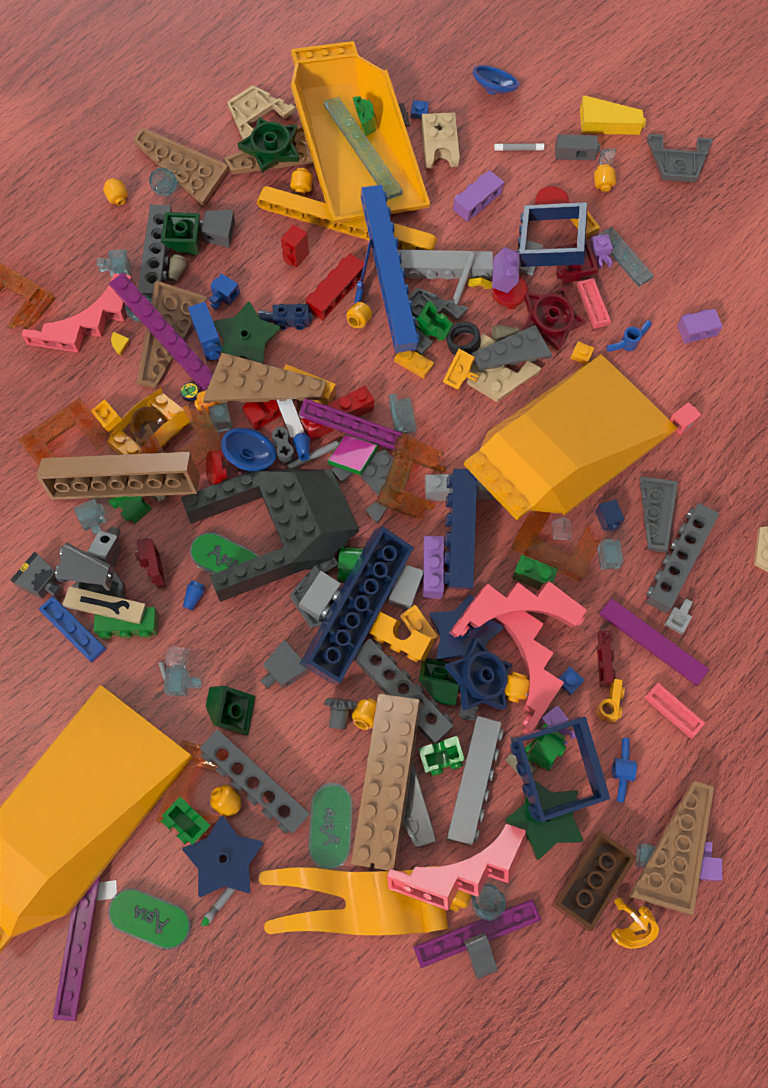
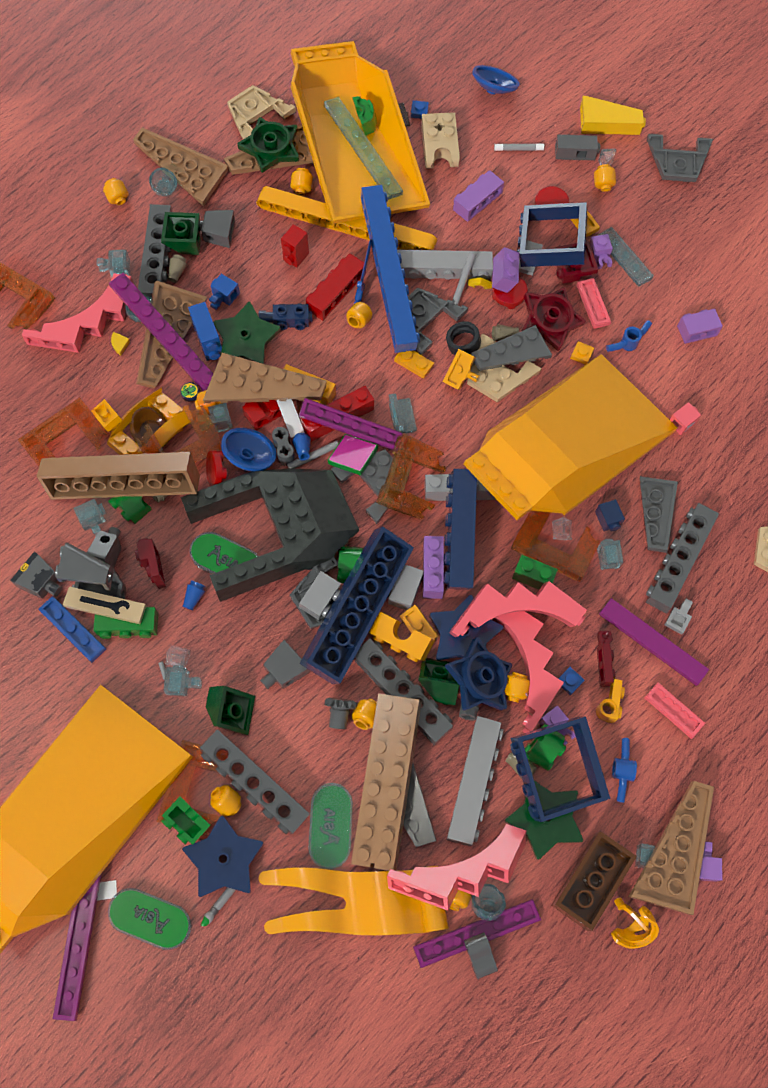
(433, 323): green cylinder -> none
(442, 756): green cylinder -> none

